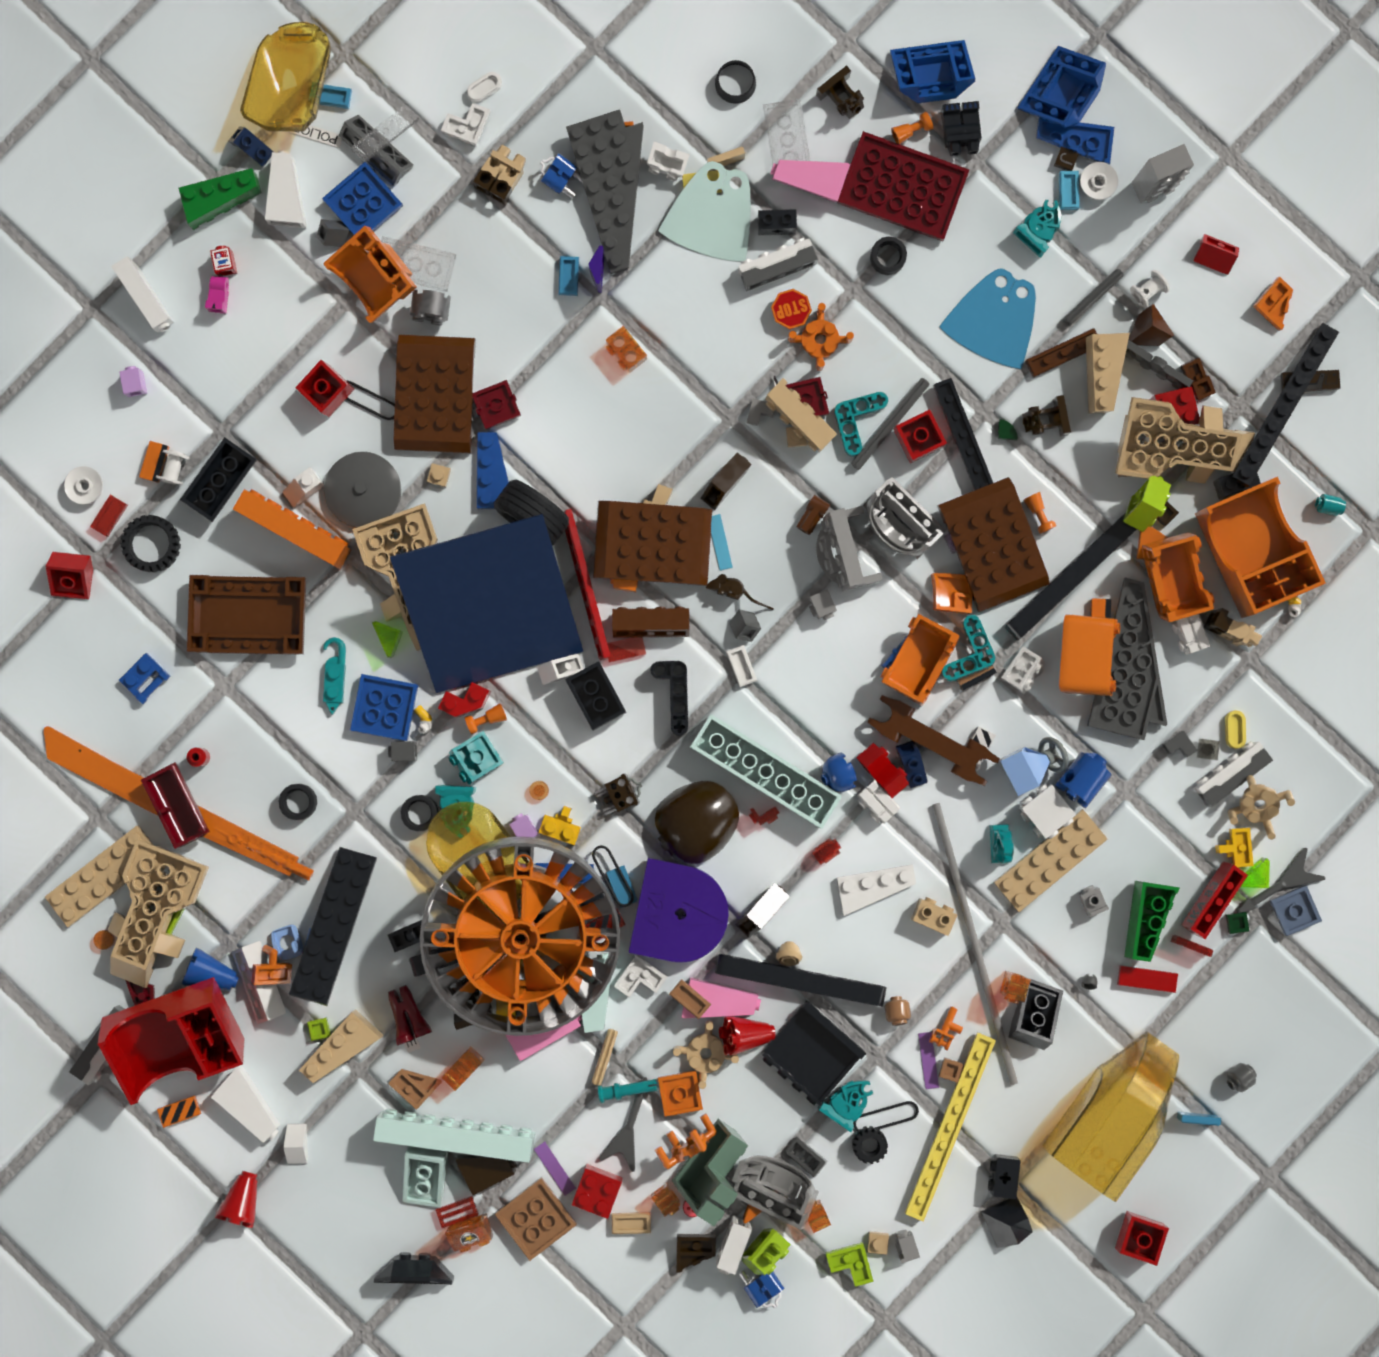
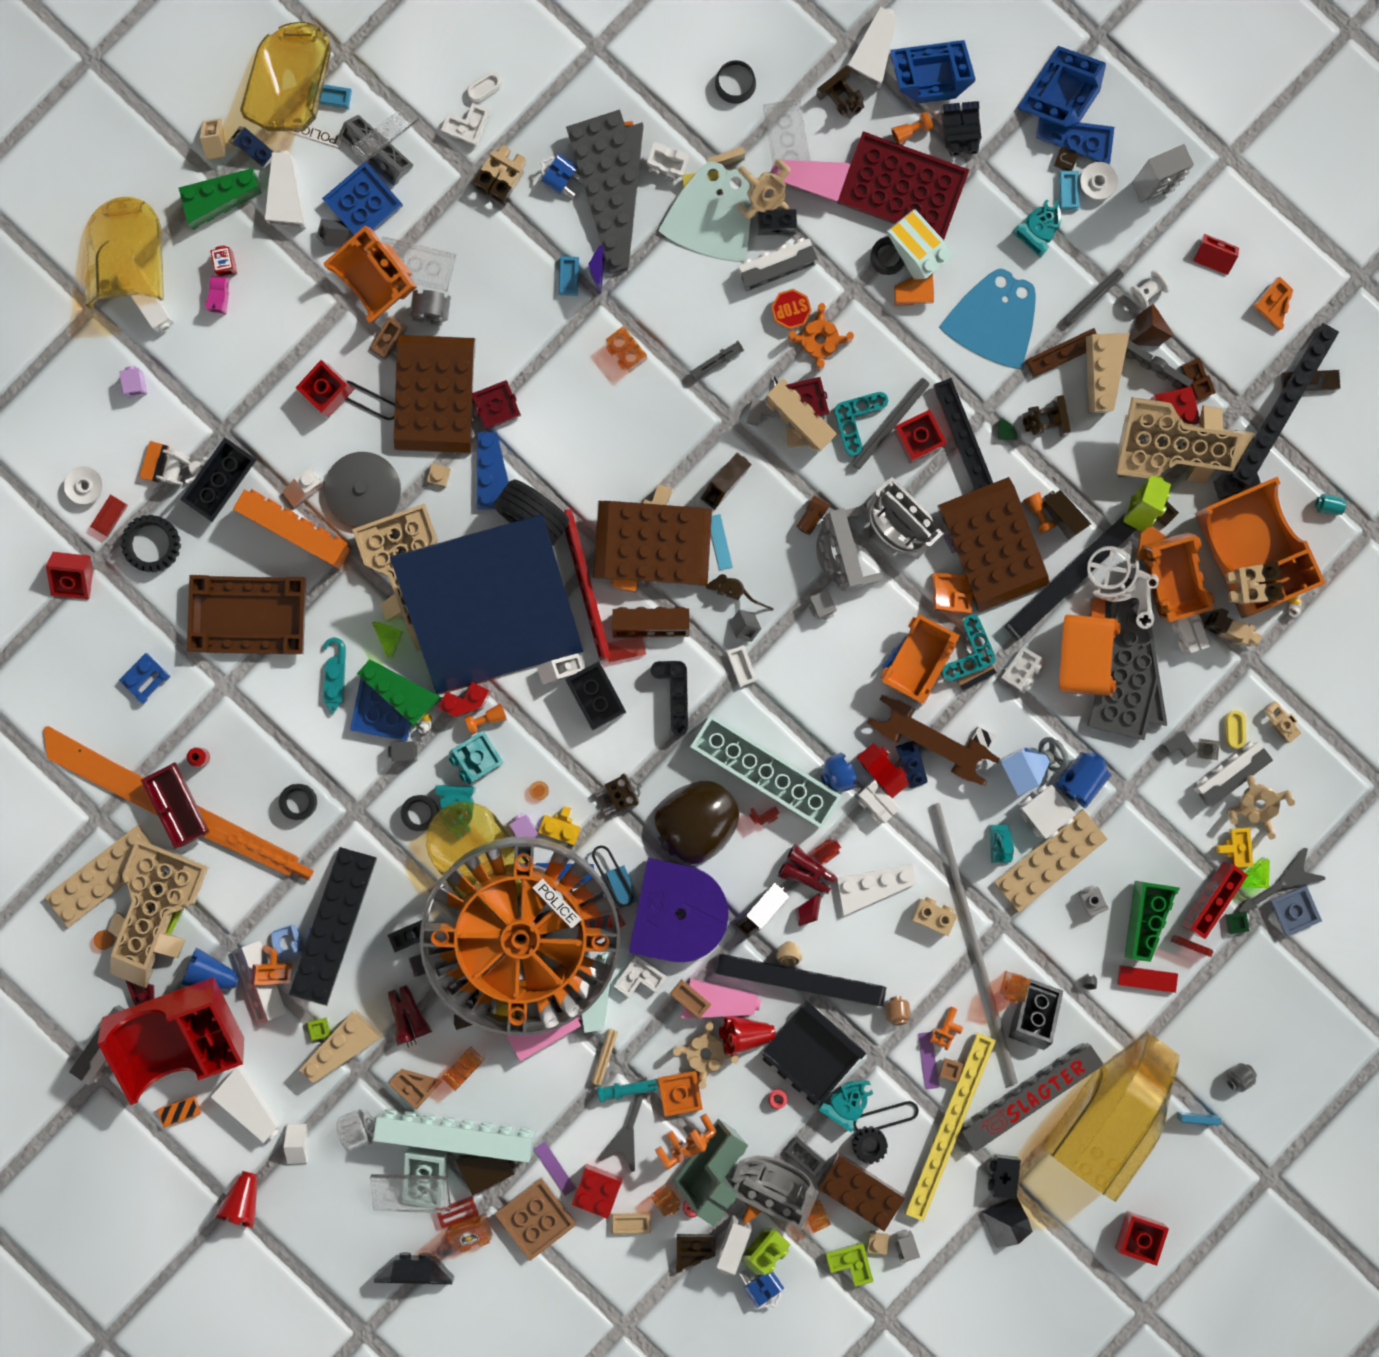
(123, 251): none -> clear yellow windscreen
(194, 467): none -> white plant
(213, 139): none -> tan slope
(356, 1129): none -> clear head
(388, 337): none -> medium nougat slope
(404, 695): none -> green wedge
(410, 1193): none -> clear tile
(557, 903): none -> white sticker
(736, 348): none -> dark grey pin
(760, 186): none -> tan plate
(777, 1105): none -> coral plate
(792, 873): none -> dark red piece
(809, 910): none -> dark red piece
(860, 1191): none -> reddish brown brick
(873, 51): none -> white slope
(914, 292): none -> orange slope
(919, 245): none -> light aqua slope
(1031, 1096): none -> dark grey brick
(1065, 514): none -> dark brown slope
(1138, 588): none -> white piece
(1249, 587): none -> tan hips
(1283, 722): none -> tan piece

